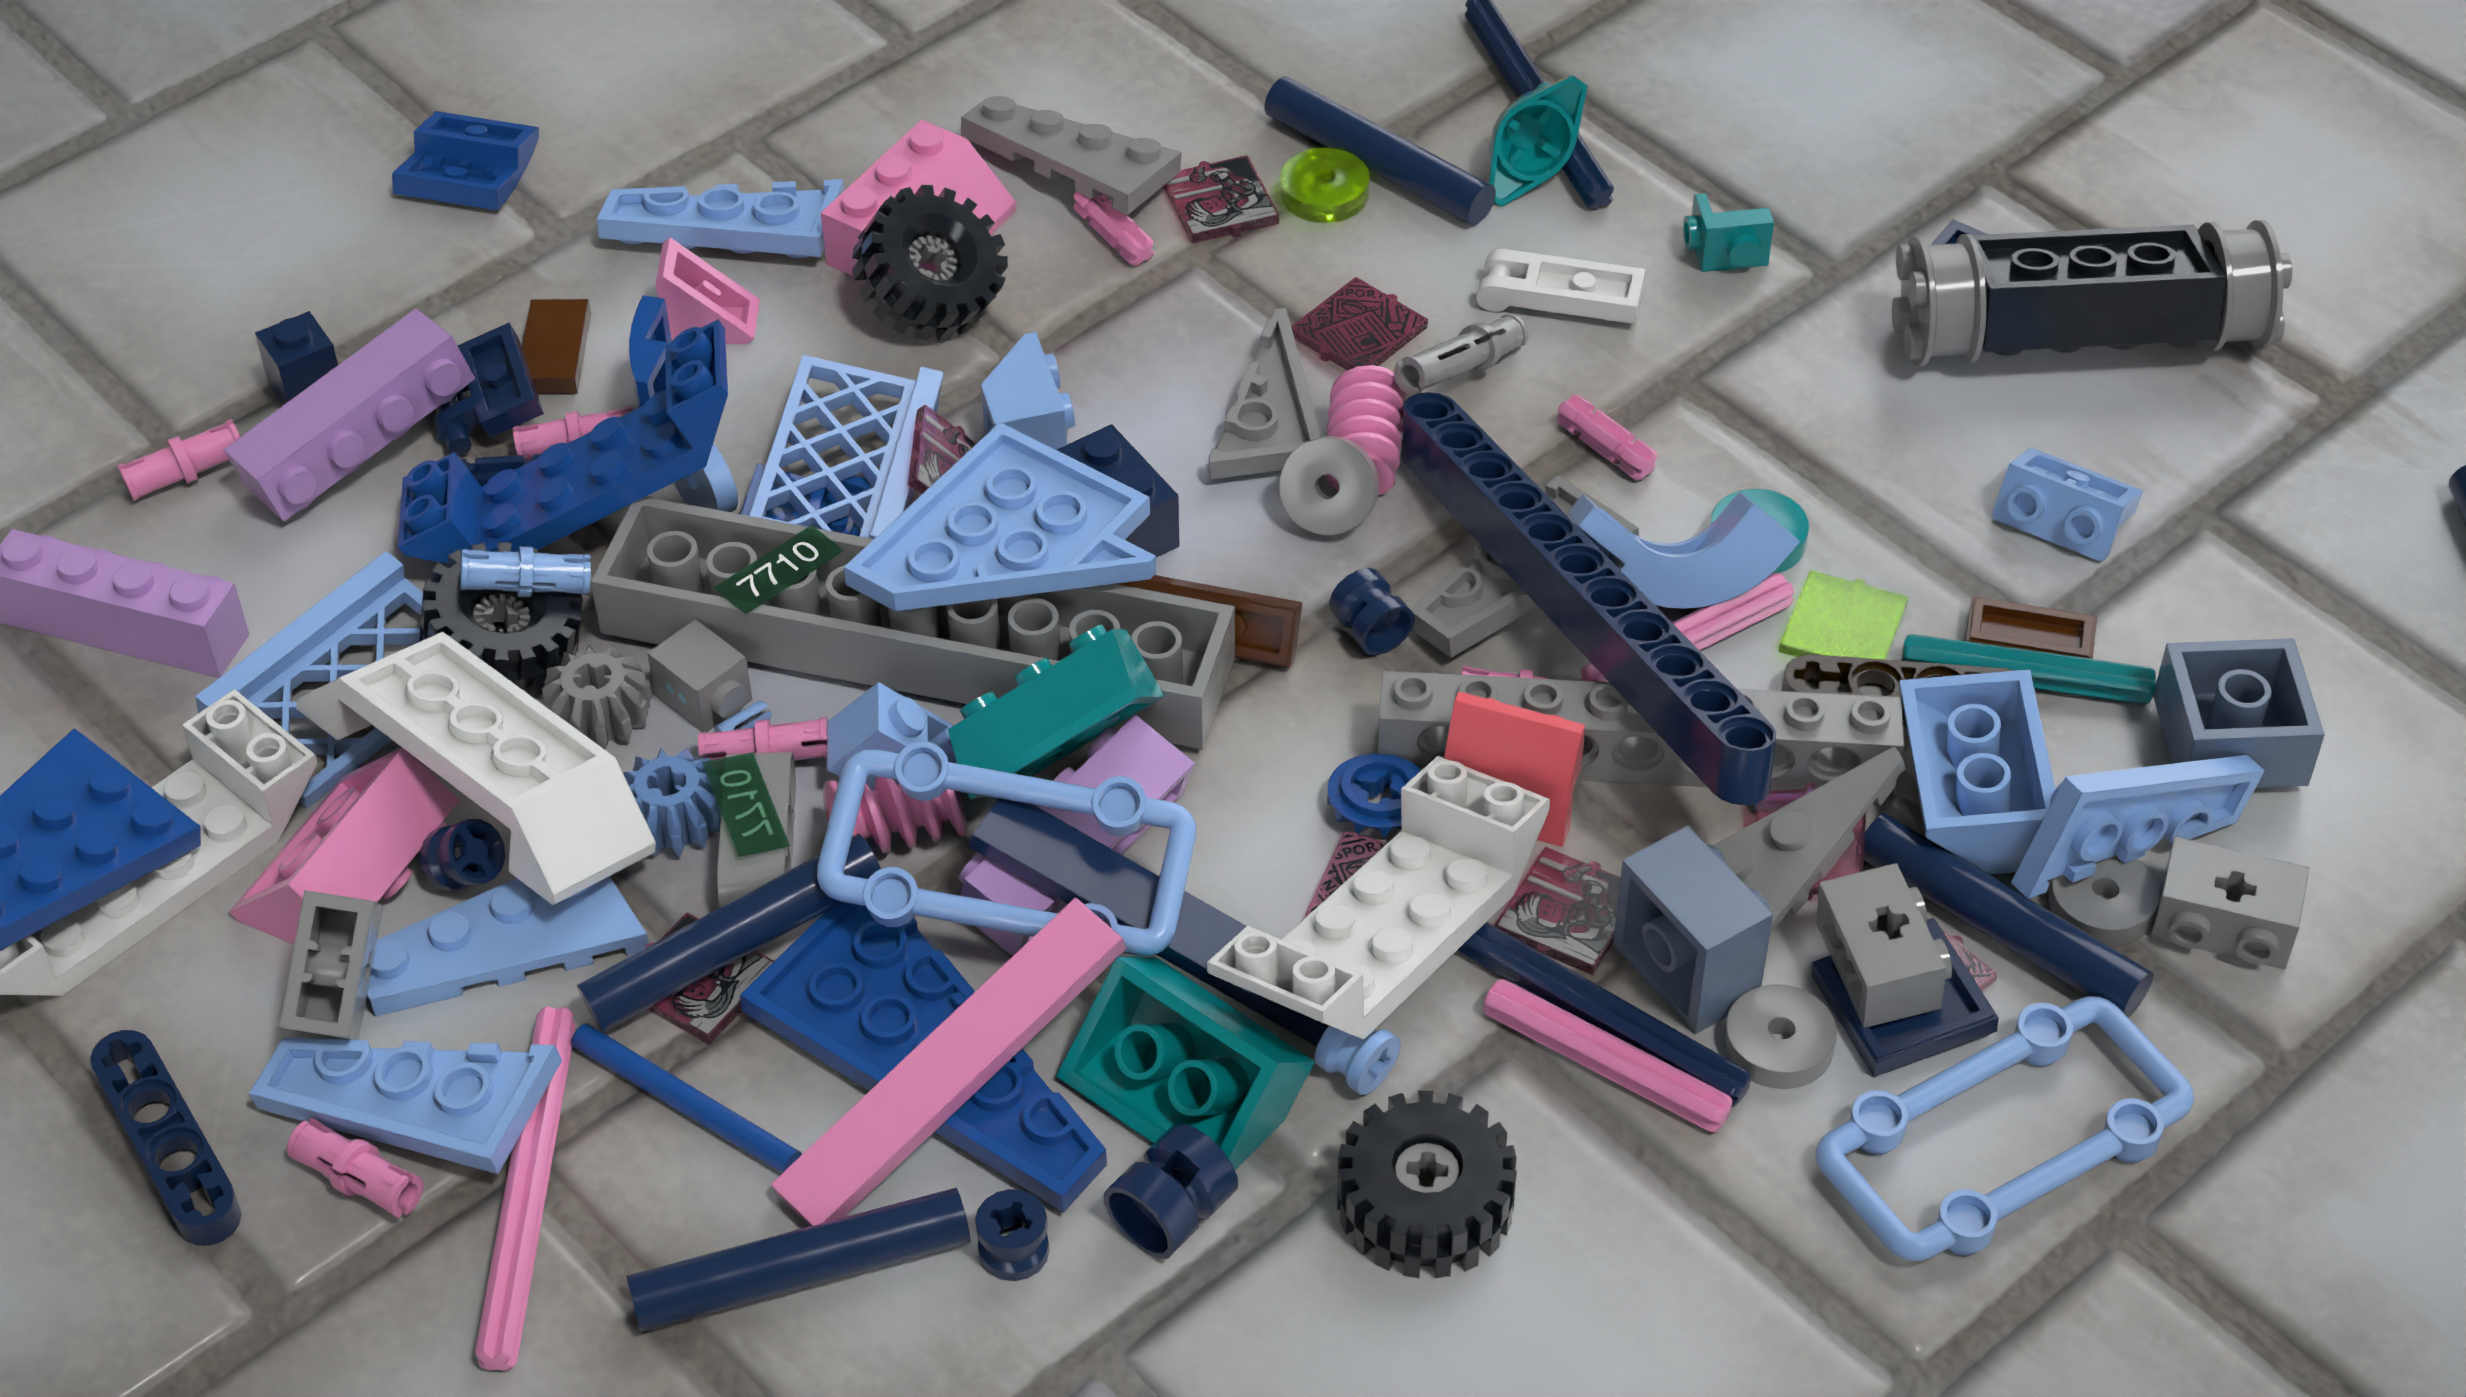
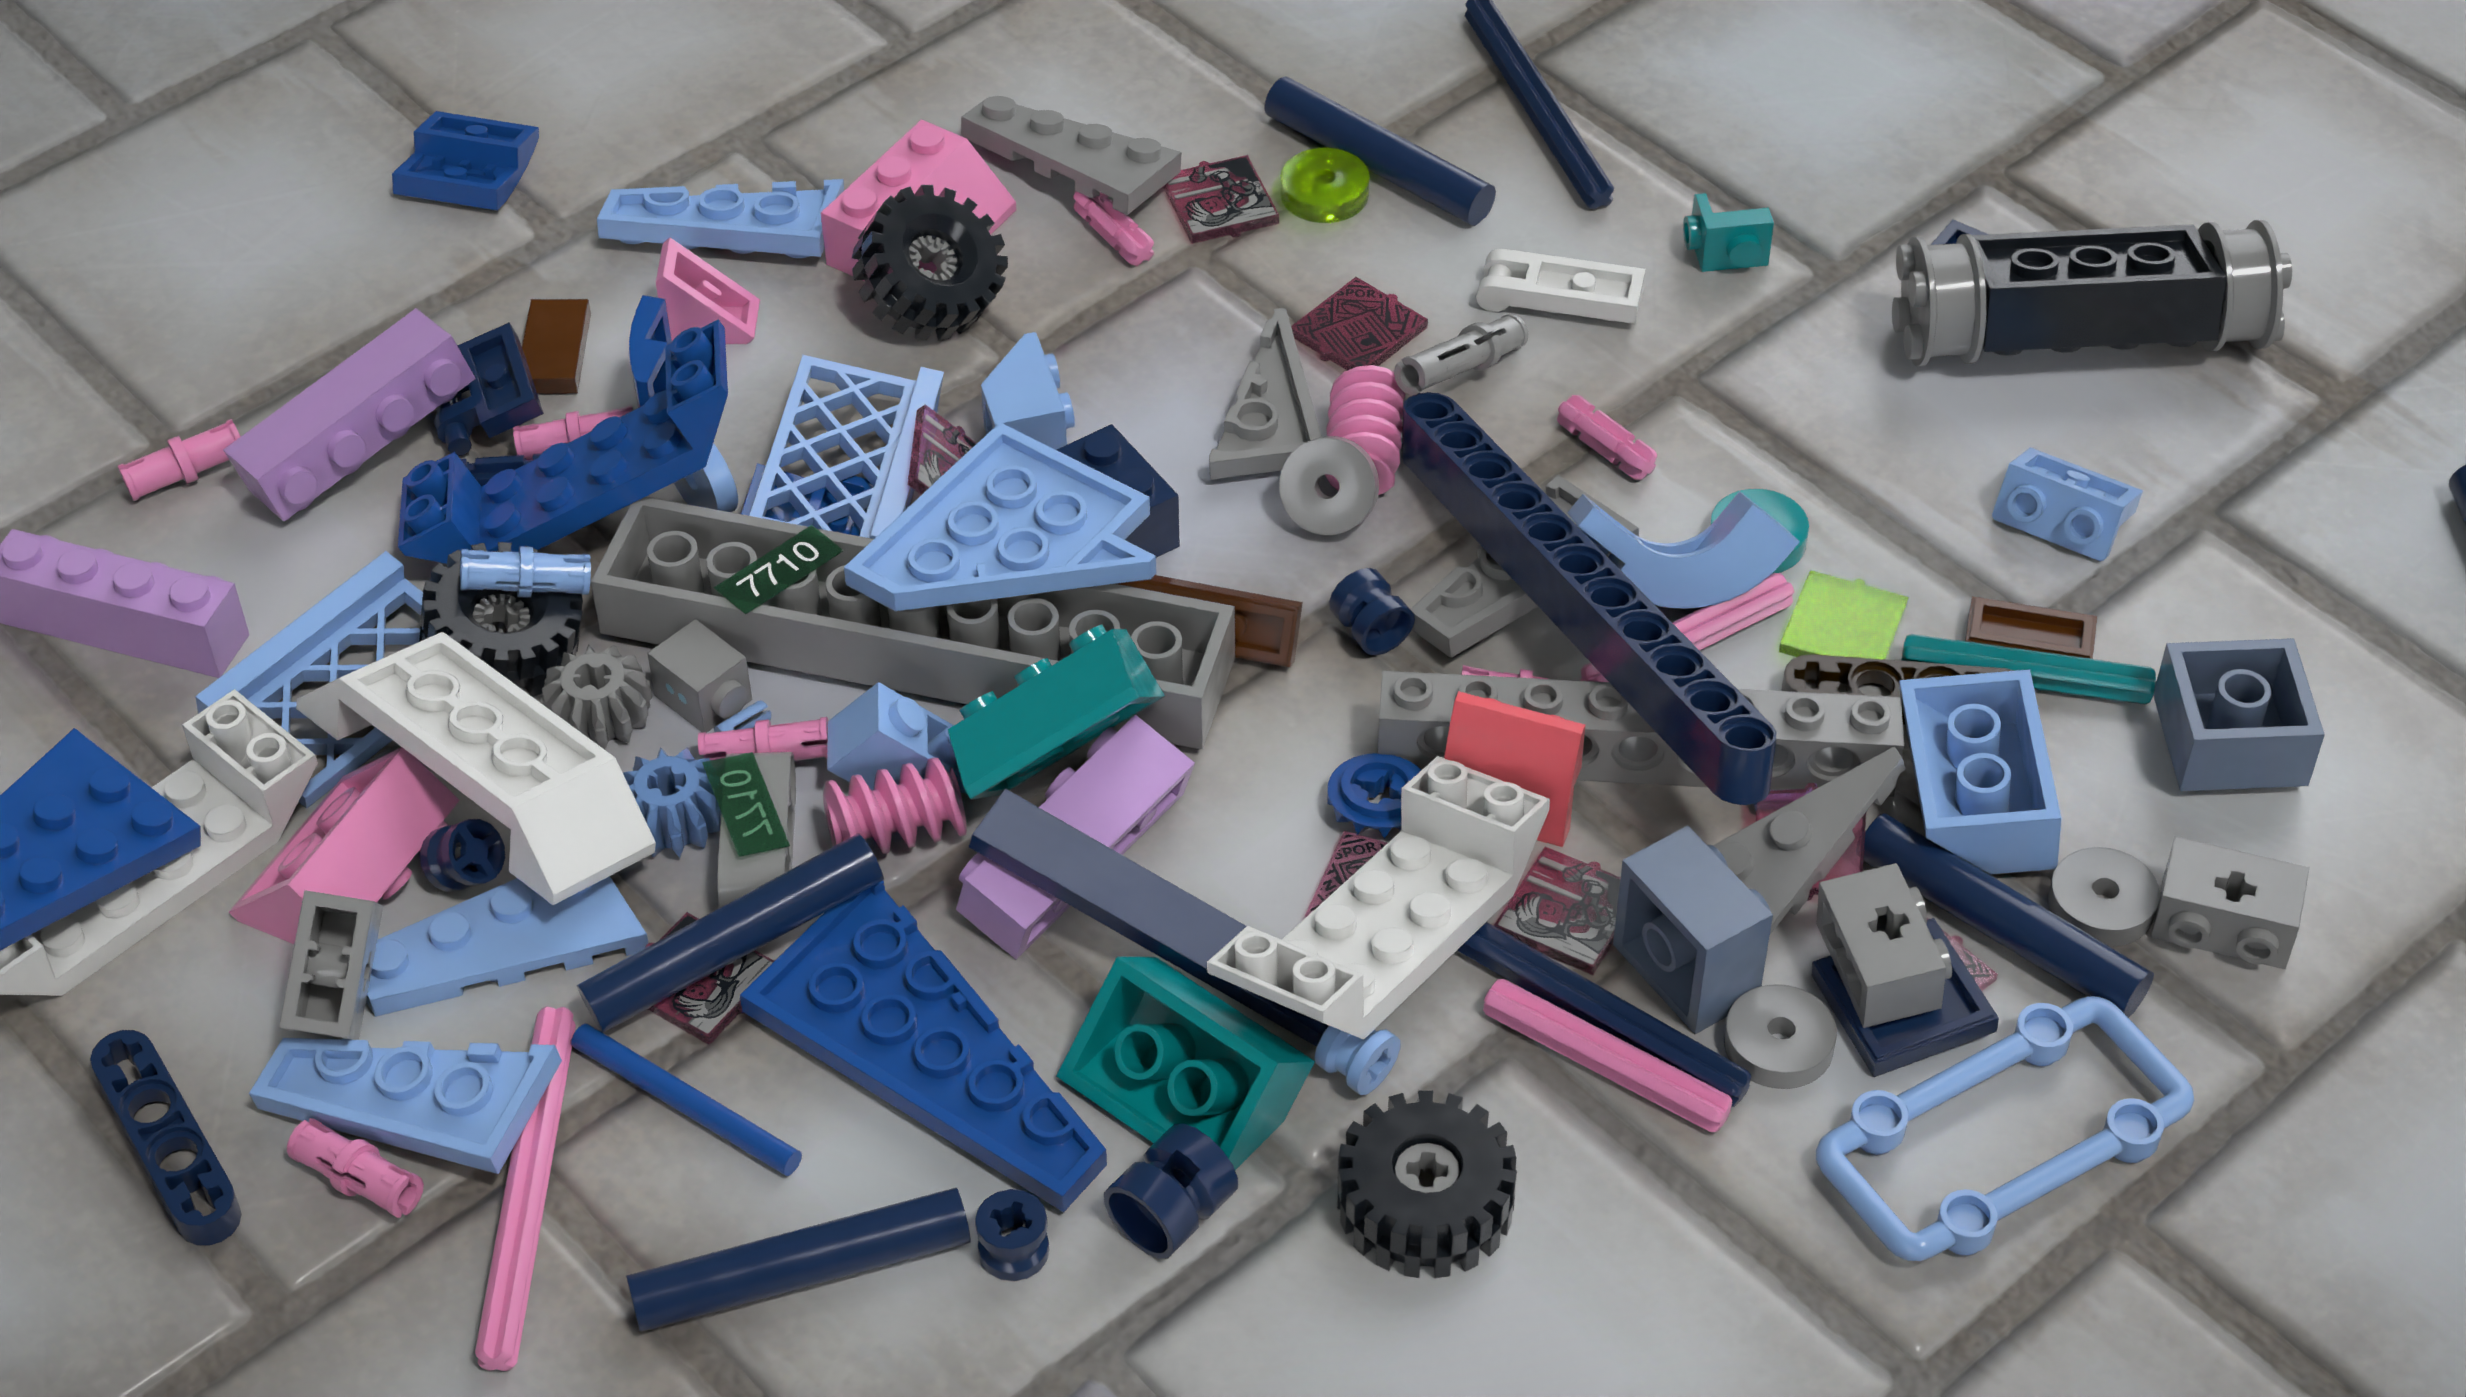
(295, 355): dark blue brick -> none
(926, 773): light blue bar -> none
(949, 1066): bright pink tile -> none
(1535, 137): teal hat -> none
(2129, 814): light blue wing -> none

